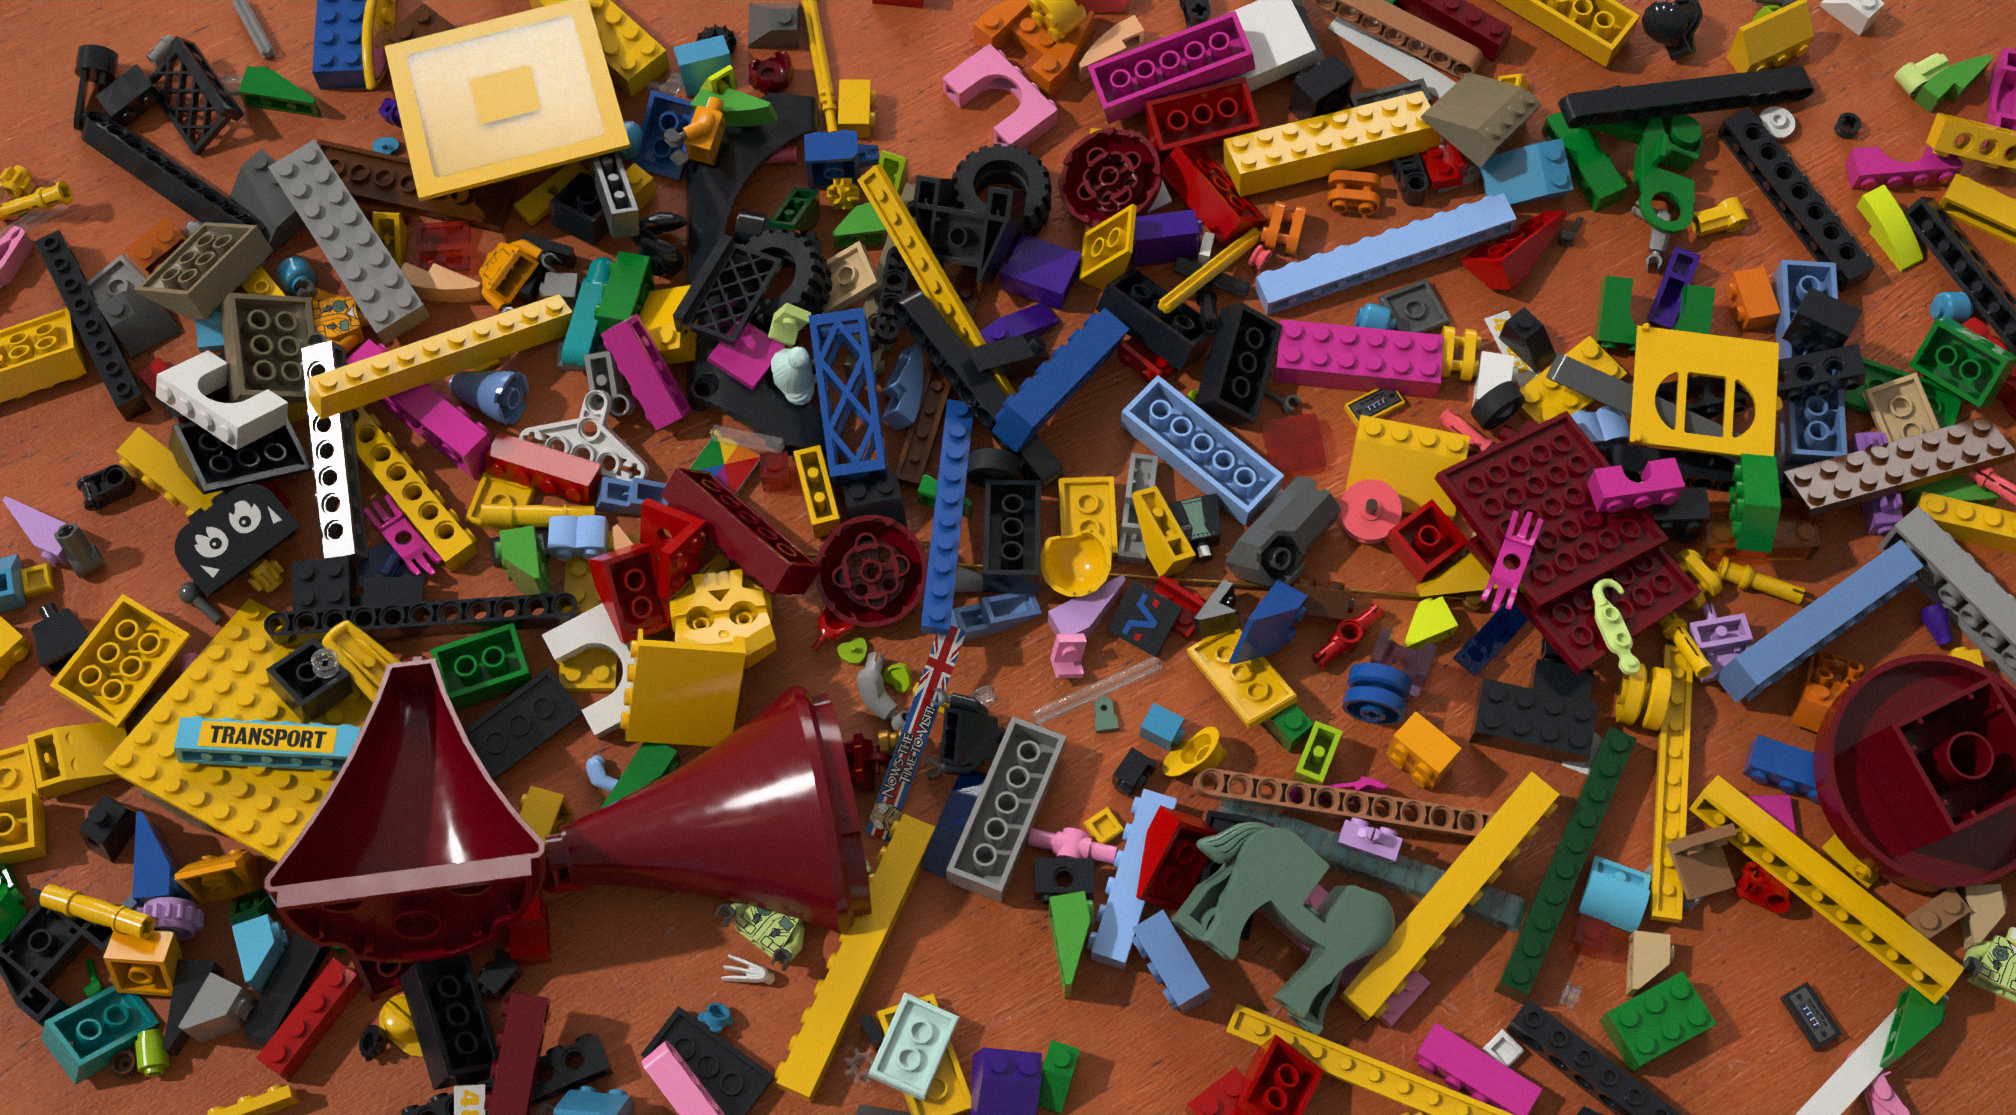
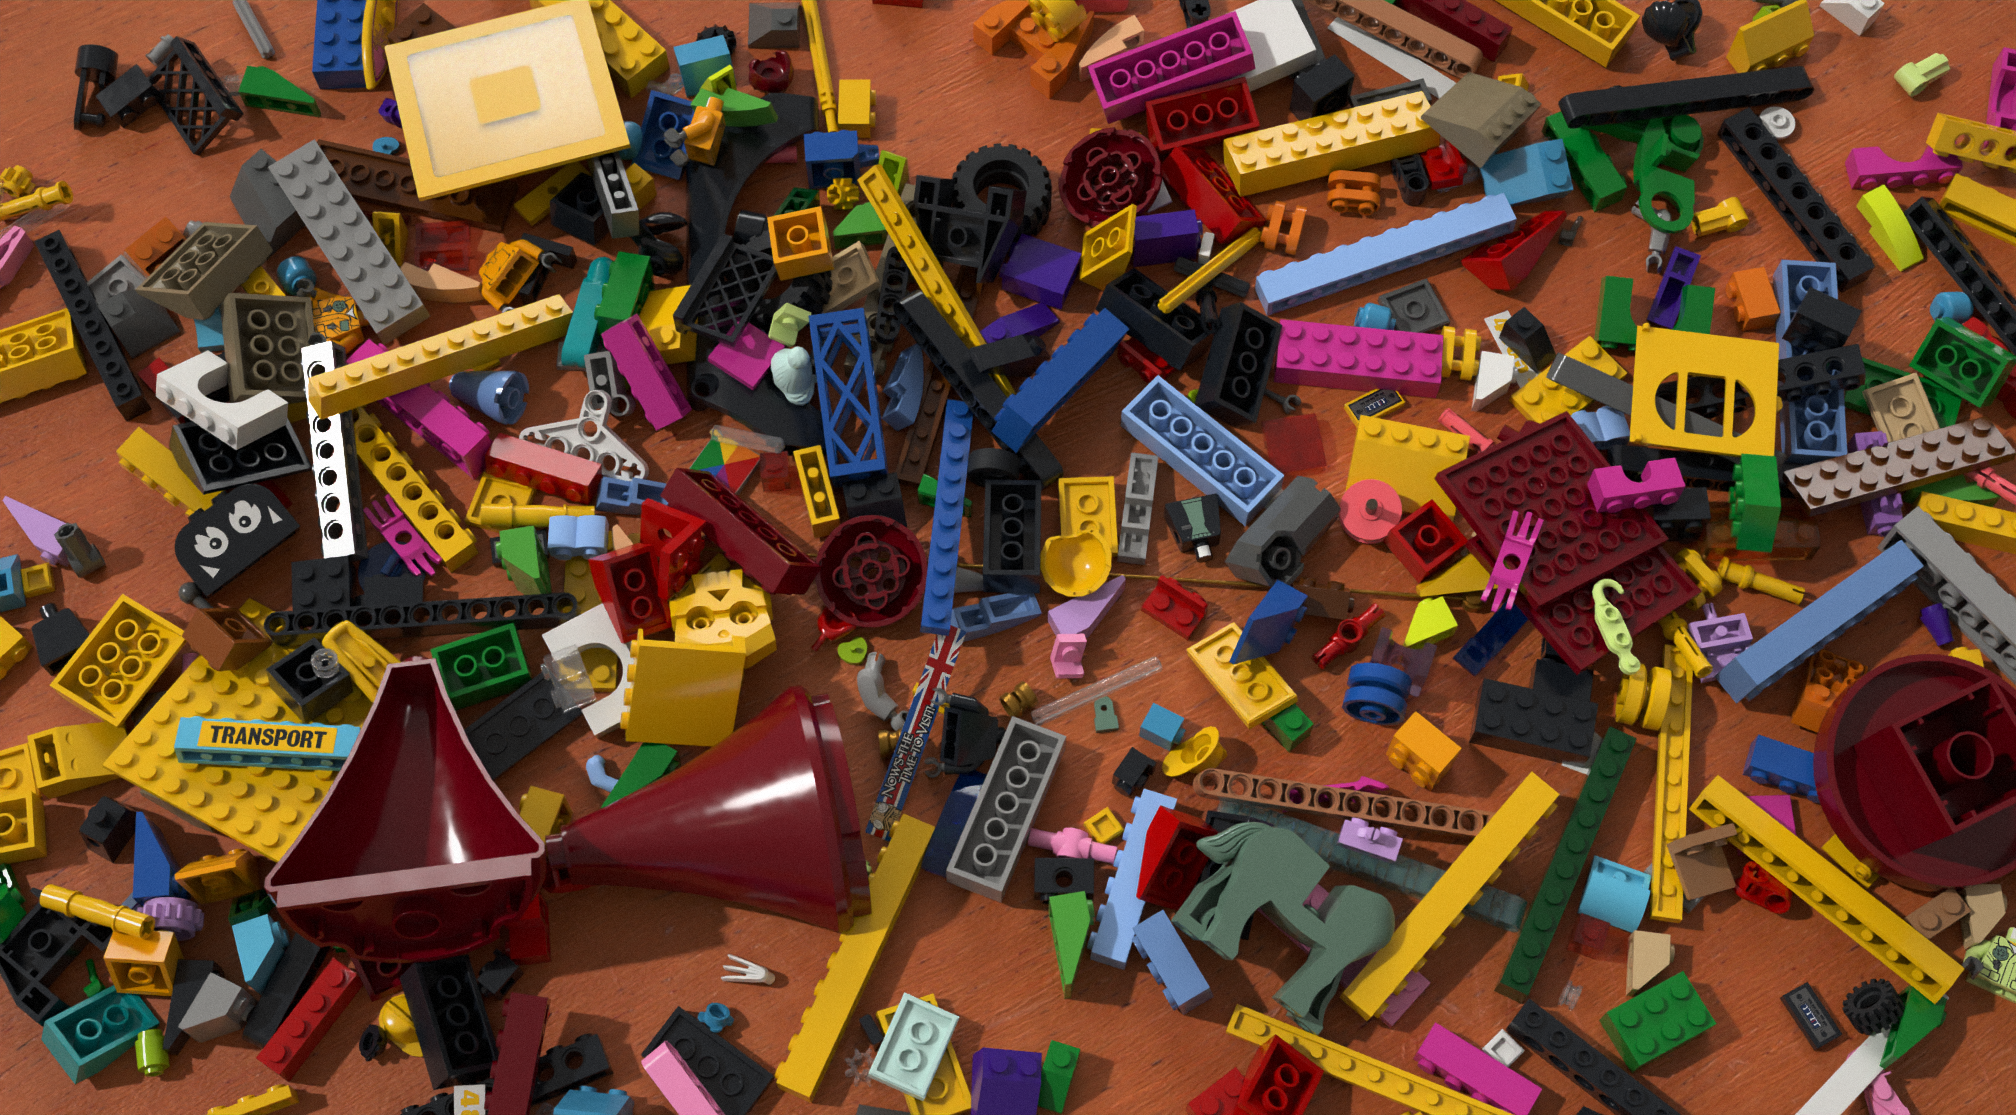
(104, 488): black piece -> none
(118, 1061): reddish brown plate -> none
(161, 172): black beam -> none
(225, 637): none -> dark orange slope
(265, 575): yellow gear -> none
(565, 284): light grey brick -> none
(569, 678): none -> clear piece
(770, 931): yellowish green torso -> none
(800, 243): none -> light orange brick
(866, 761): dark red hips -> none
(898, 676): lime piece -> none
(986, 696): clear bush -> none
(991, 70): bright pink arch -> none
(1018, 700): none -> pearl gold wheel
(1145, 619): black tile -> none
(1161, 533): yellow slope -> none
(1218, 613): slope -> none
(1260, 257): coral bush -> none
(1317, 754): lime brick -> none
(1497, 405): black tyre -> none
(1849, 118): black bush -> none
(1873, 1006): none -> black tyre
(1952, 82): bright green slope -> none

